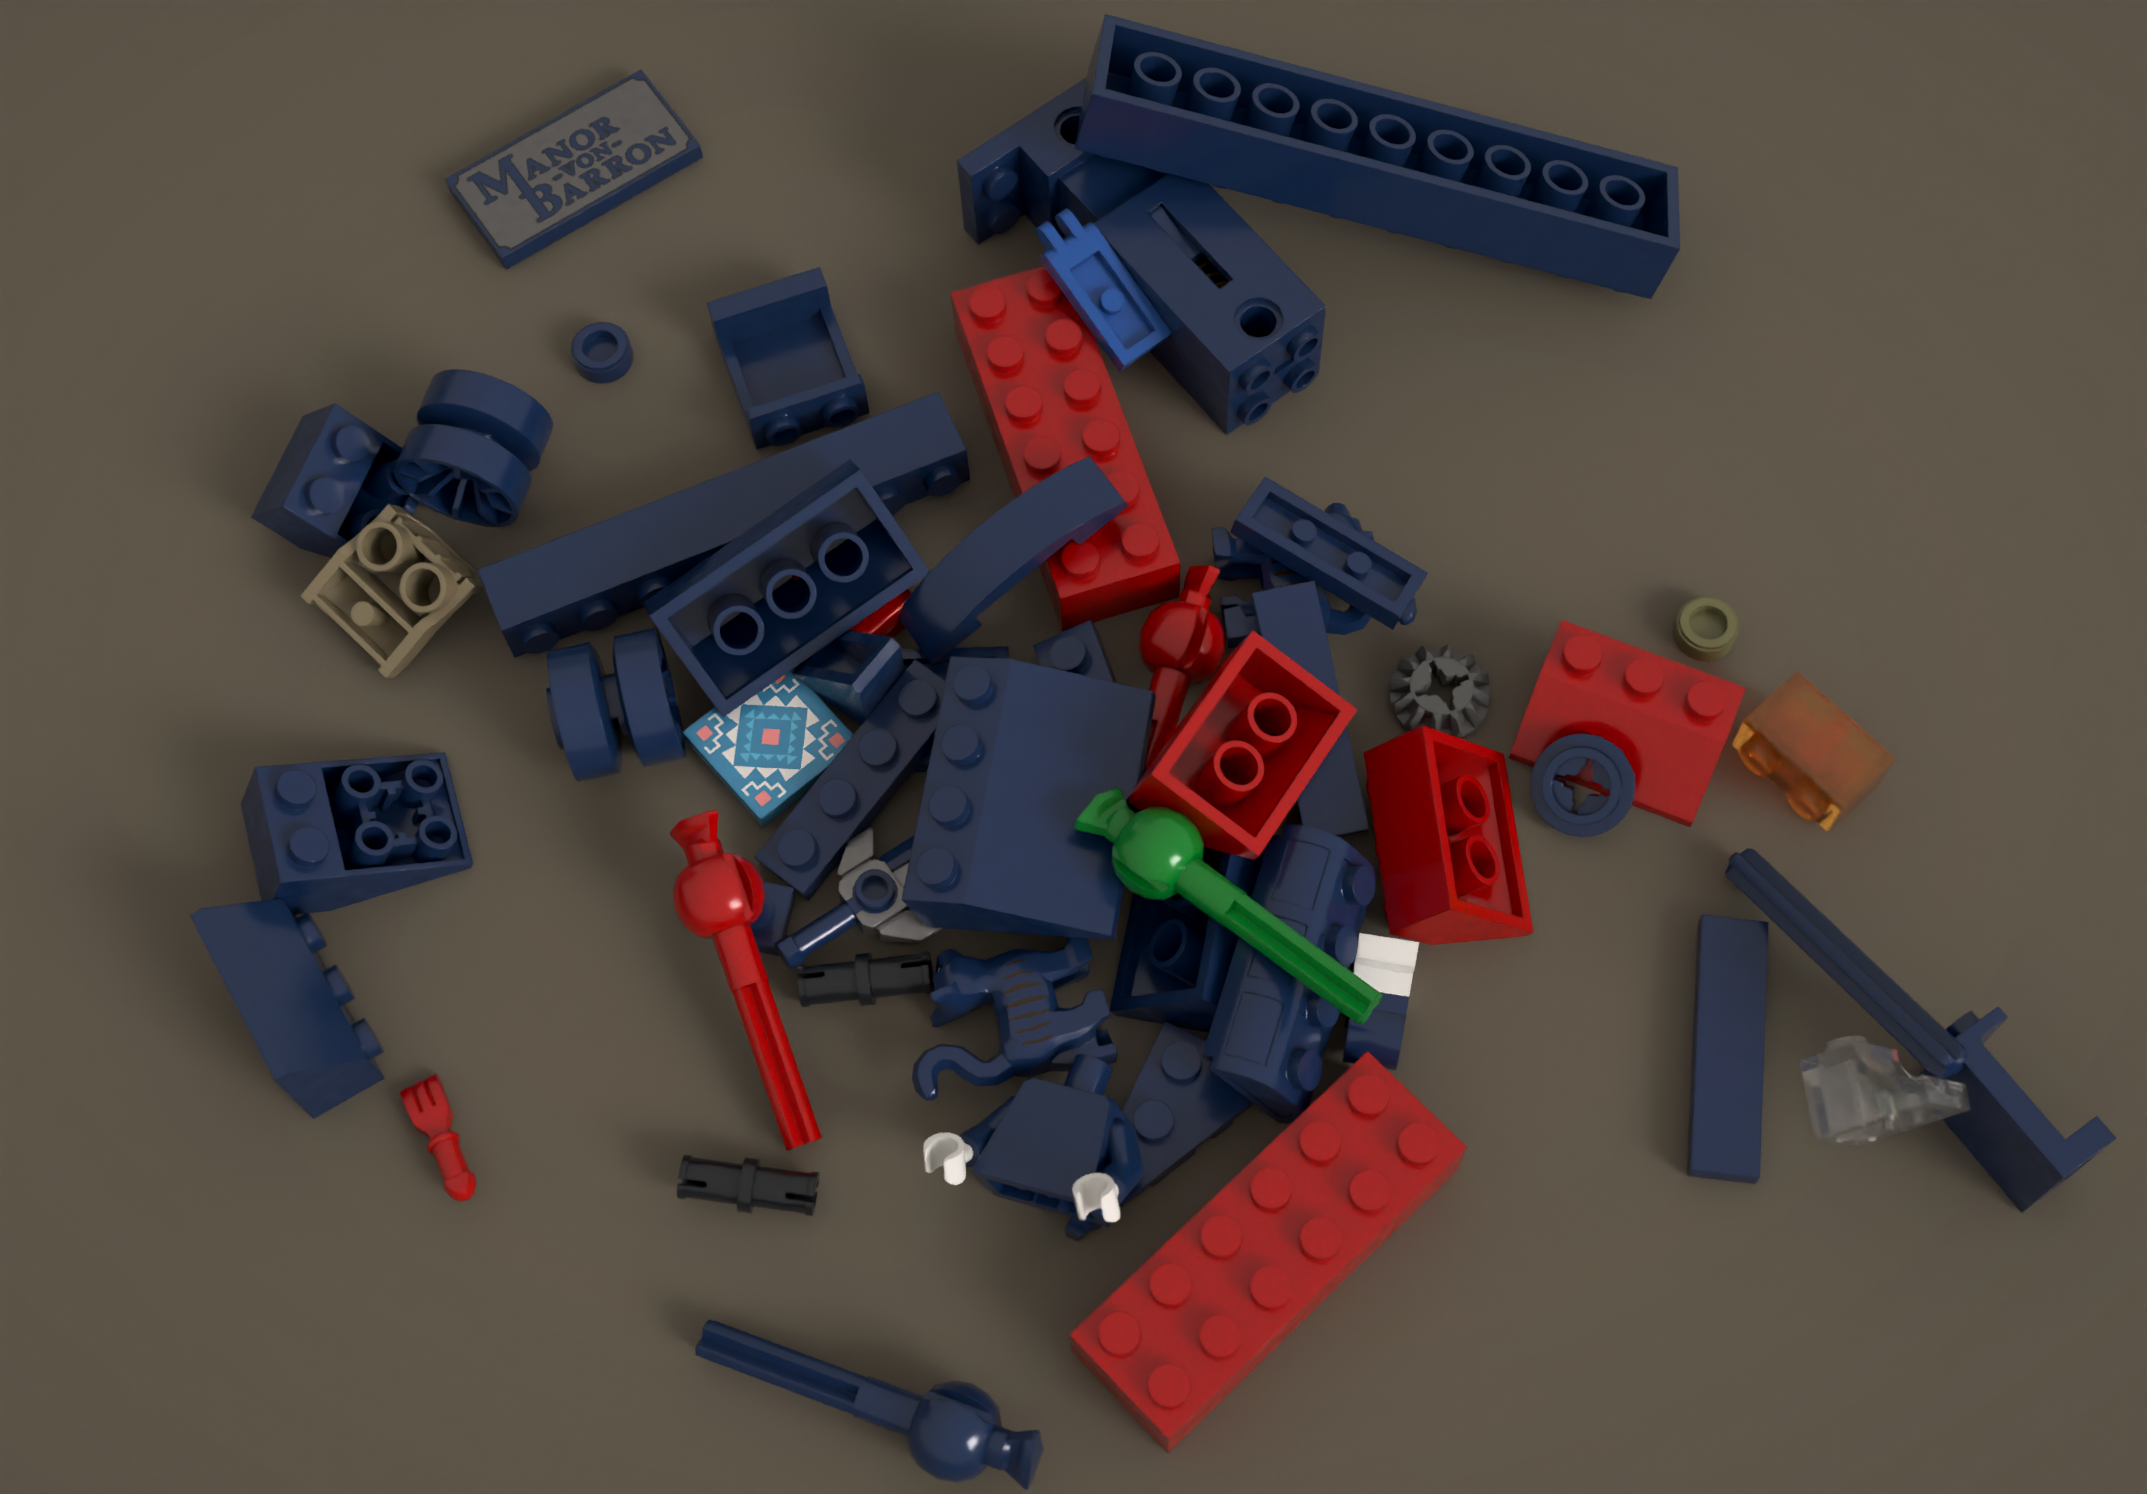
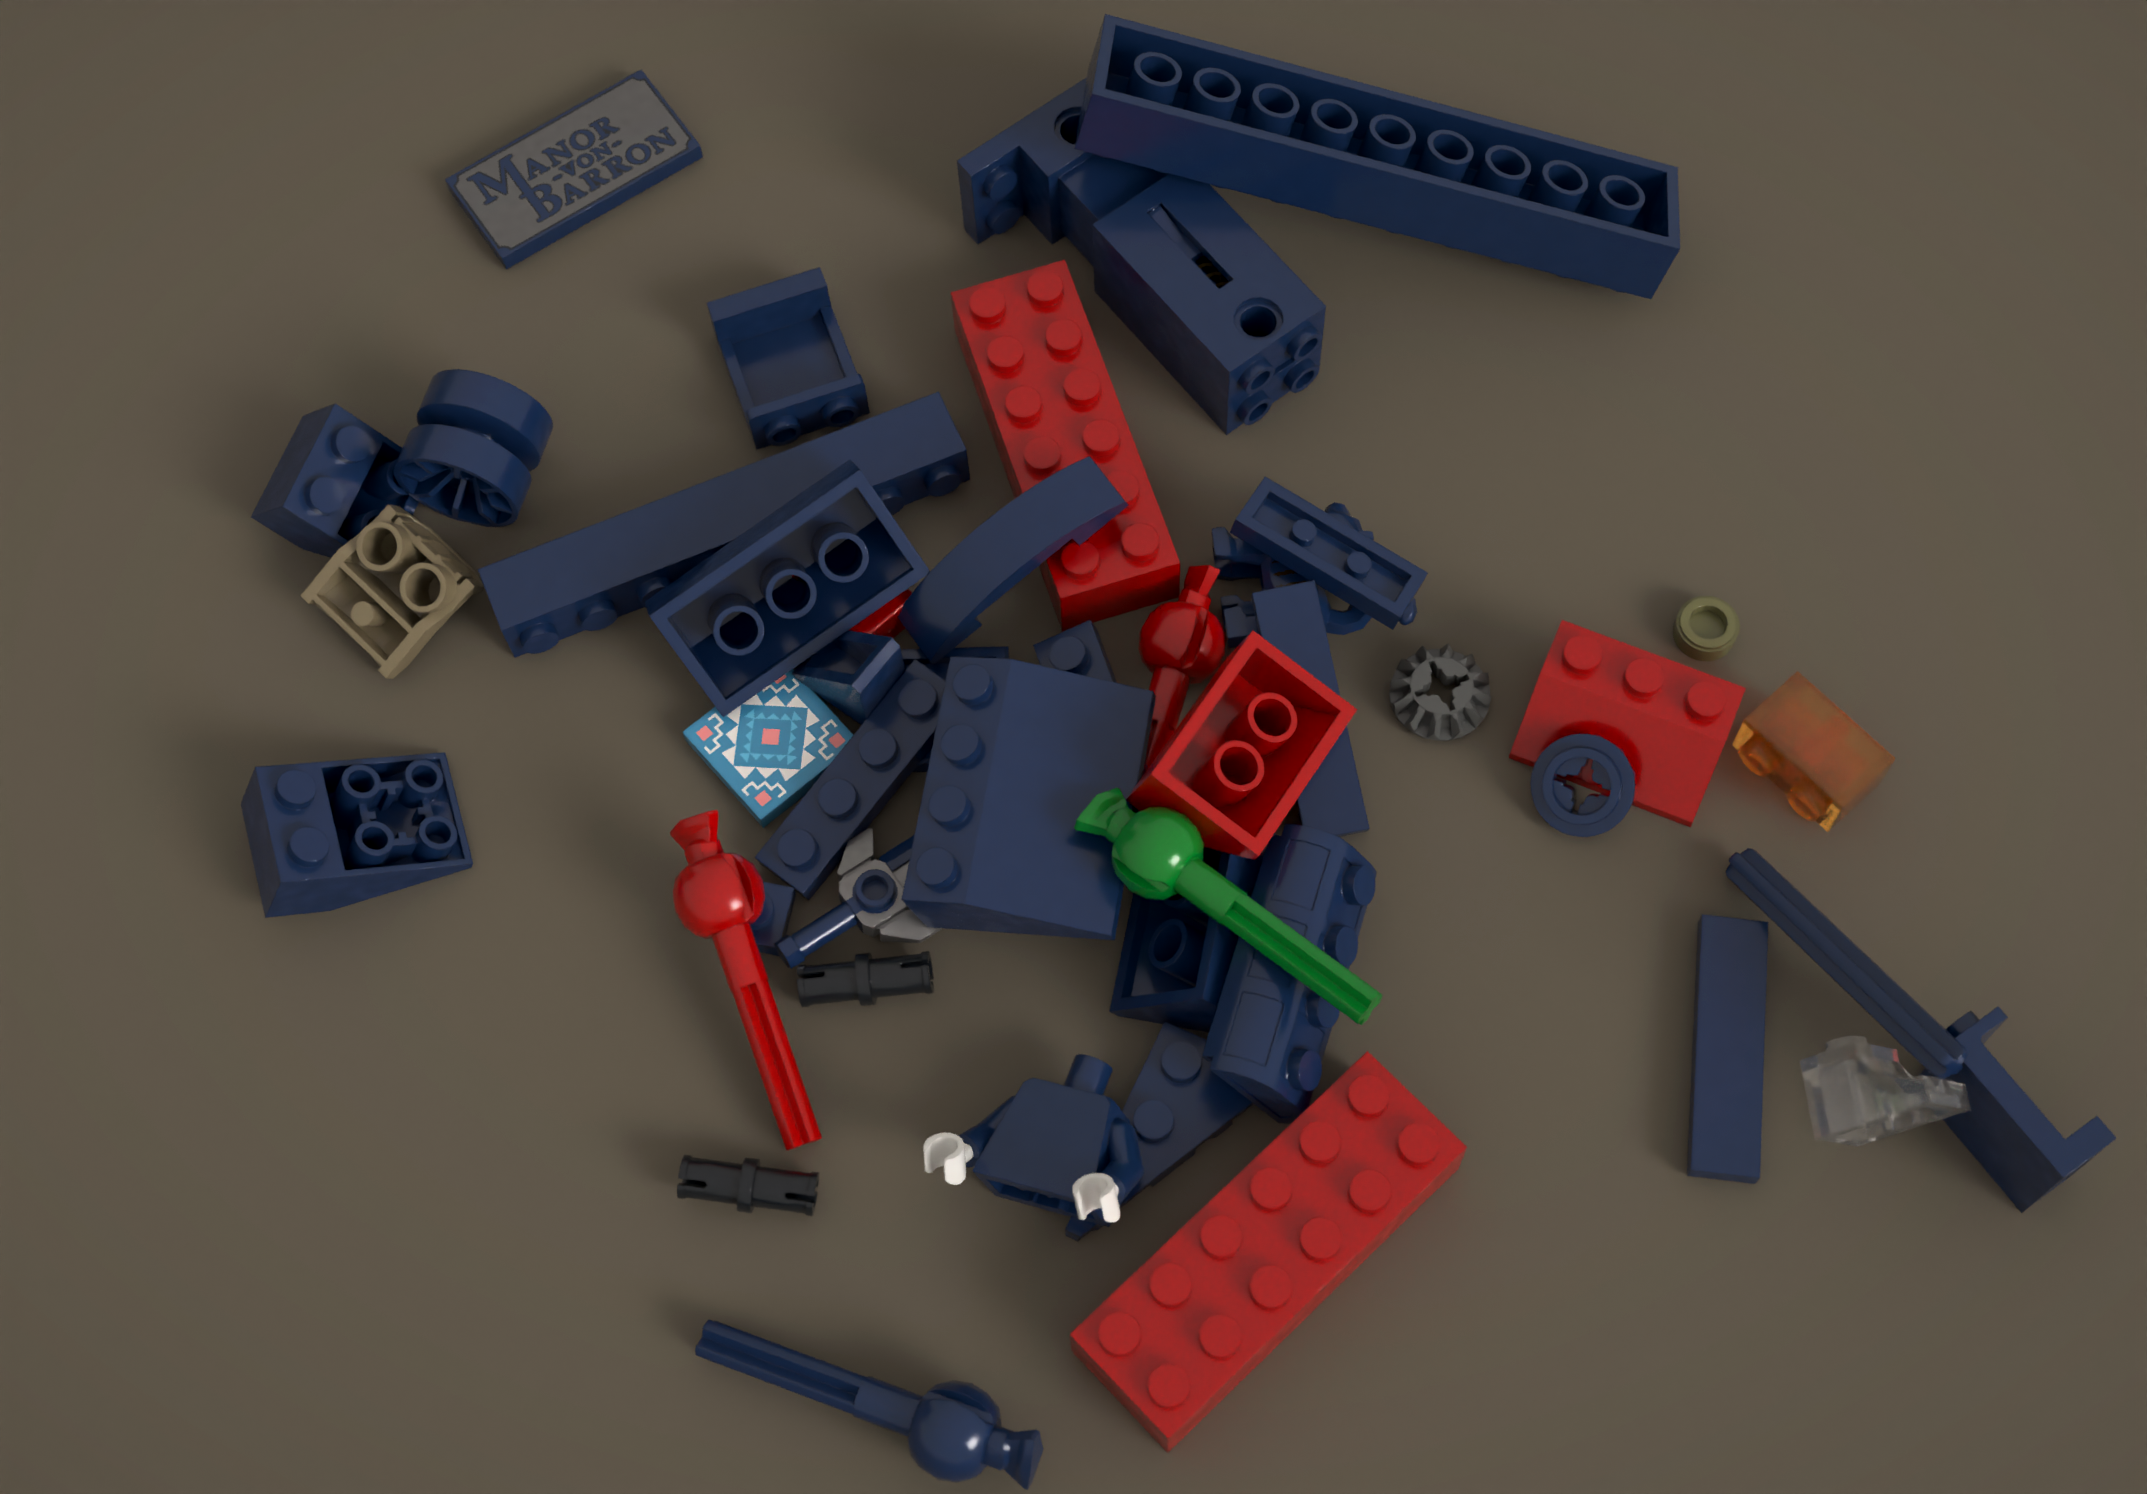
(292, 1001): dark blue slope -> none
(433, 1117): red piece -> none
(592, 706): dark blue wheel -> none
(602, 352): dark blue tile -> none
(1030, 1025): dark blue animal -> none
(1101, 290): blue hinge -> none
(1388, 968): leg -> none
(1446, 840): red slope -> none

